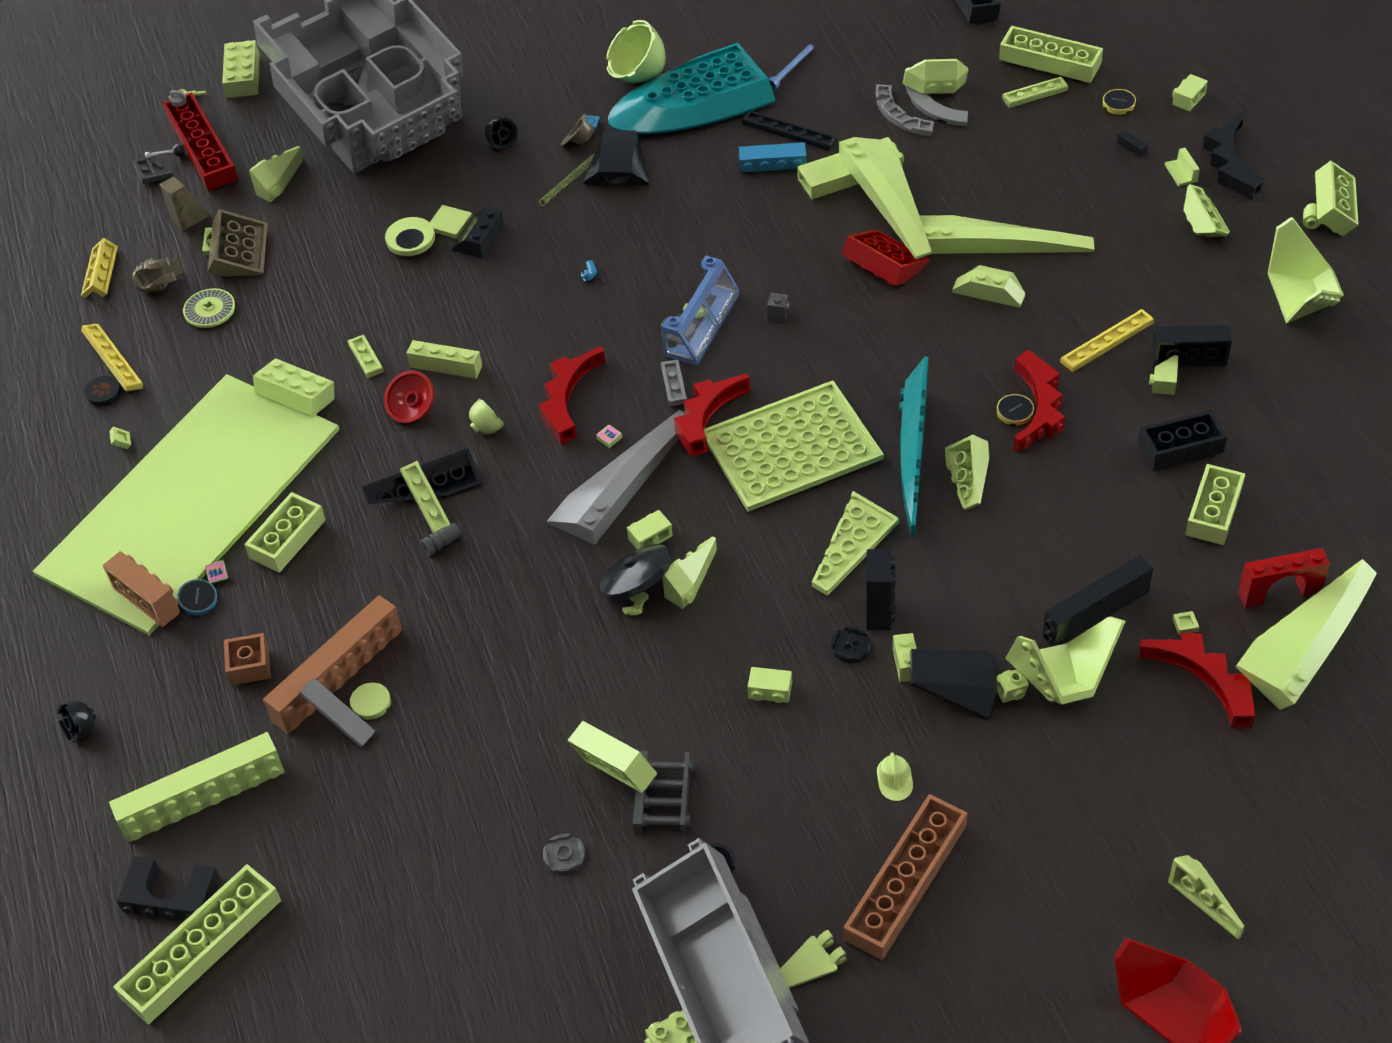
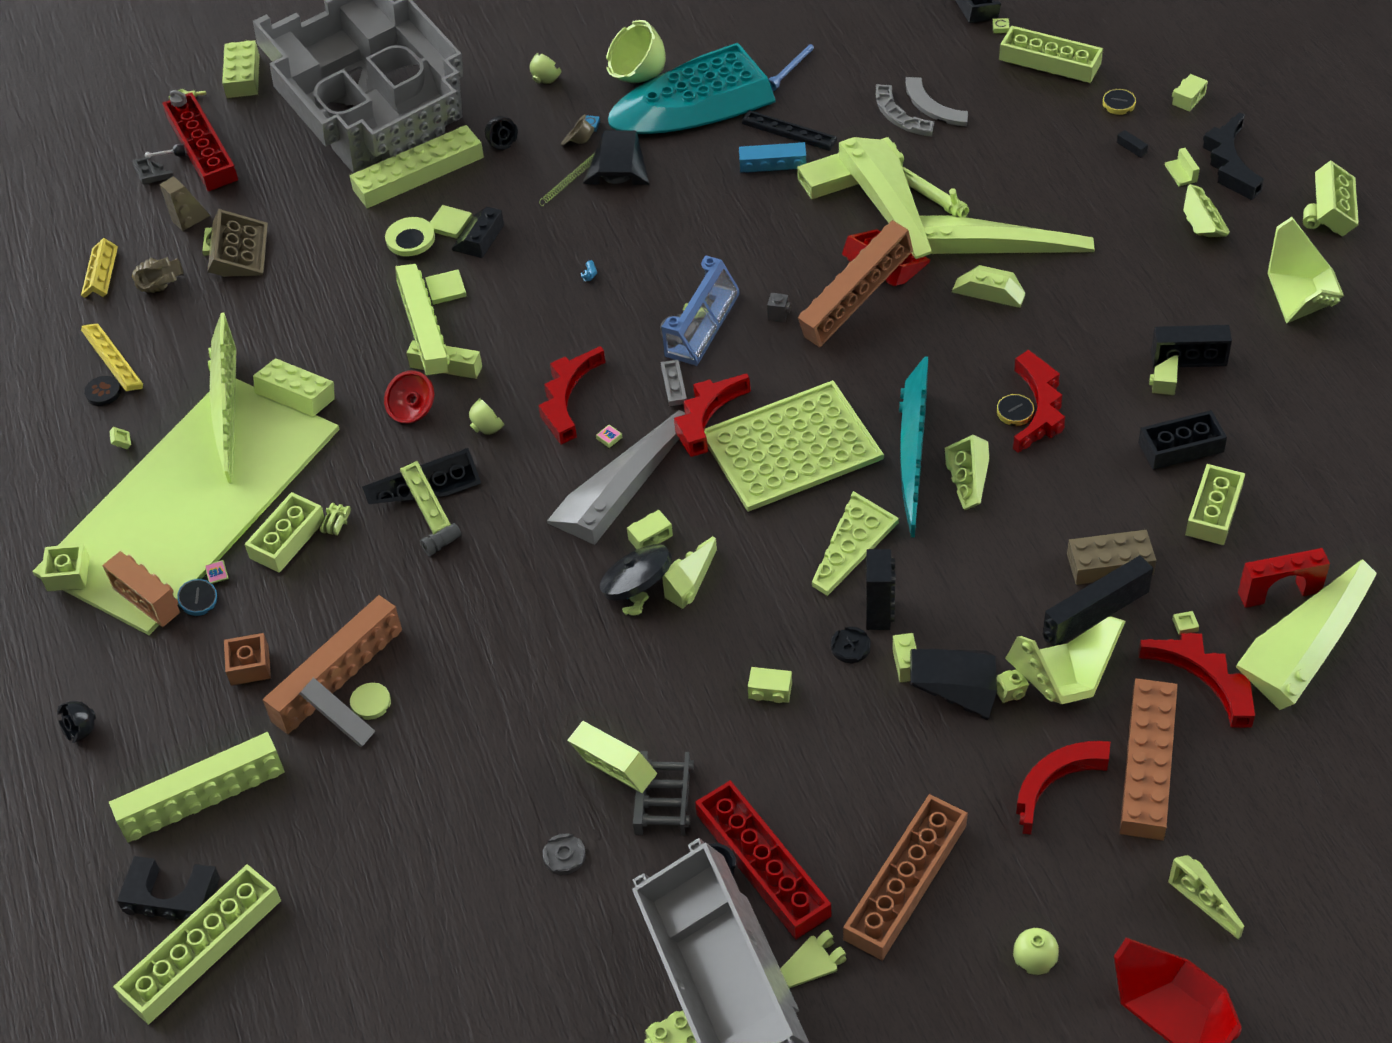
(65, 567): none -> yellowish green brick
(209, 308): piece -> none
(222, 392): none -> yellowish green wedge
(273, 175): yellowish green wedge -> none
(335, 518): none -> yellowish green arm
(365, 356): yellowish green tile -> none
(416, 166): none -> yellowish green brick
(422, 319): none -> yellowish green brick
(445, 287): none -> yellowish green tile
(543, 69): none -> yellowish green cylinder
(764, 860): none -> red brick
(855, 283): none -> nougat brick
(894, 778): yellowish green piece -> none
(936, 76): yellowish green wedge -> none
(949, 202): none -> yellowish green cylinder
(1000, 25): none -> yellowish green tile
(1035, 92): yellowish green tile -> none
(1036, 951): none -> yellowish green cylinder
(1066, 760): none -> red arch
(1100, 555): none -> dark tan brick
(1107, 340): light yellow tile -> none
(1149, 759): none -> nougat brick

